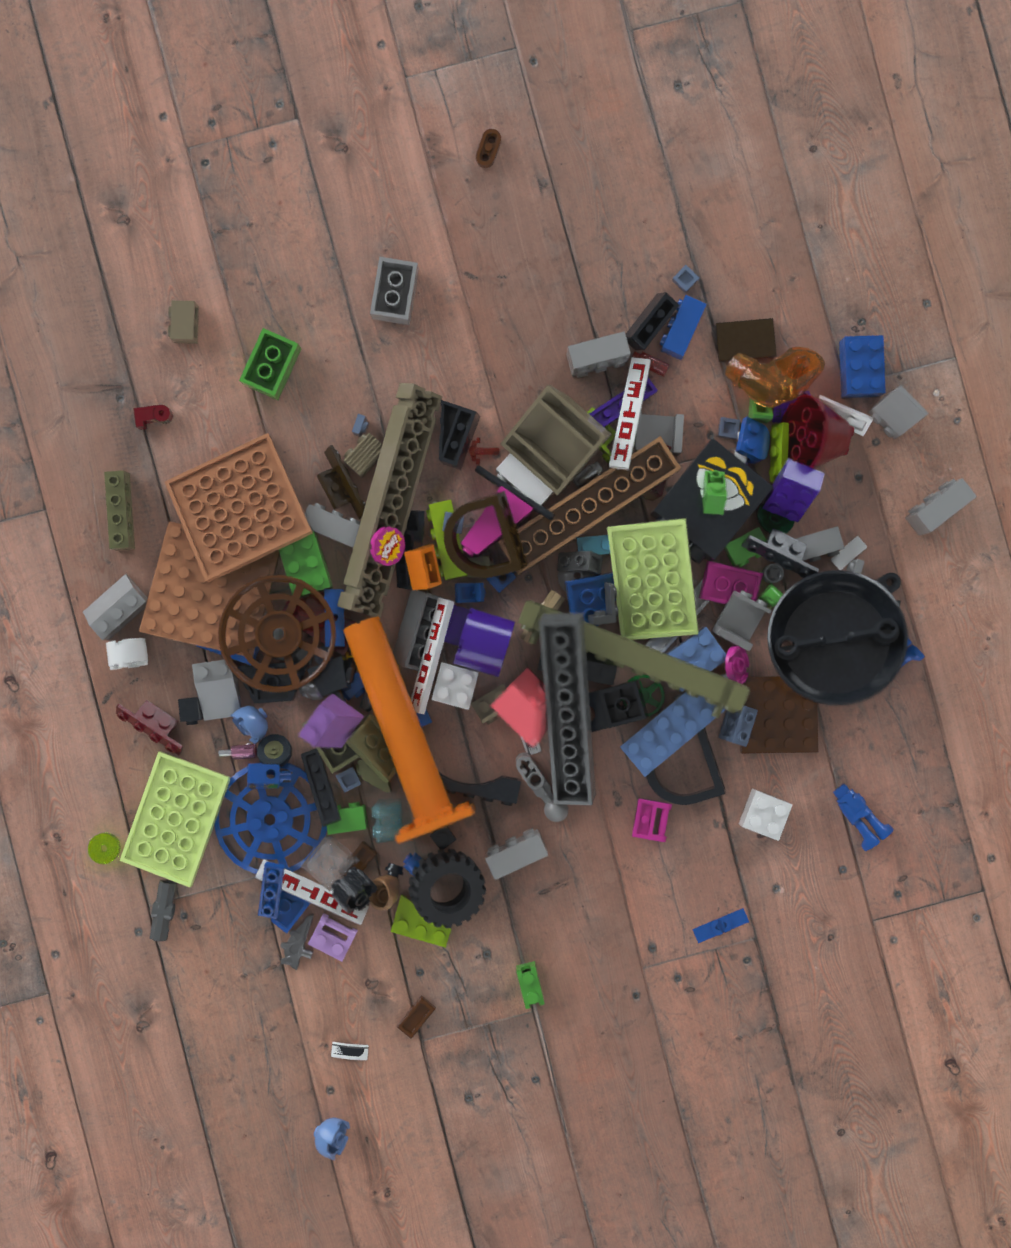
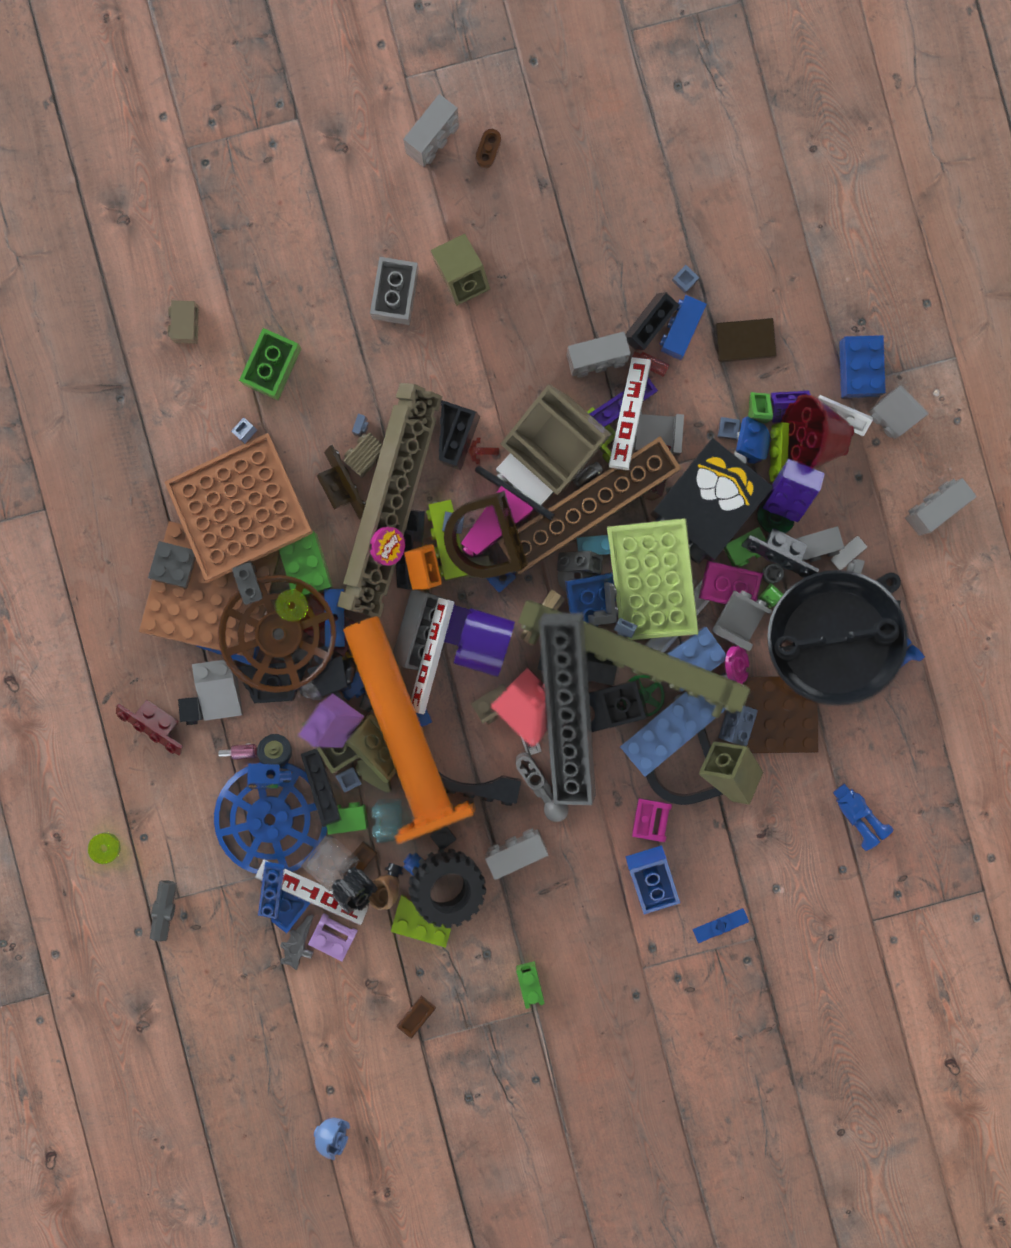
(115, 608): light grey slope -> none
(119, 510): olive brick -> none
(127, 653): white brick -> none
(152, 414): dark red leg -> none
(172, 564): none -> dark grey plate
(175, 819): yellowish green plate -> none
(244, 430): none -> sand blue tile
(247, 583): none -> dark grey bracket
(251, 722): medium blue cylinder -> none
(287, 597): none -> clear neon green piece
(332, 524): light grey brick -> none
(349, 1051): sticker -> none
(431, 131): none -> light grey brick
(455, 685): white brick -> none
(460, 269): none -> olive slope
(469, 592): blue bracket -> none
(625, 628): none -> sand blue plate
(652, 879): none -> blue slope
(714, 492): bright green slope -> none
(732, 771): none -> olive slope
(765, 814): white brick -> none
(780, 379): clear orange piece -> none

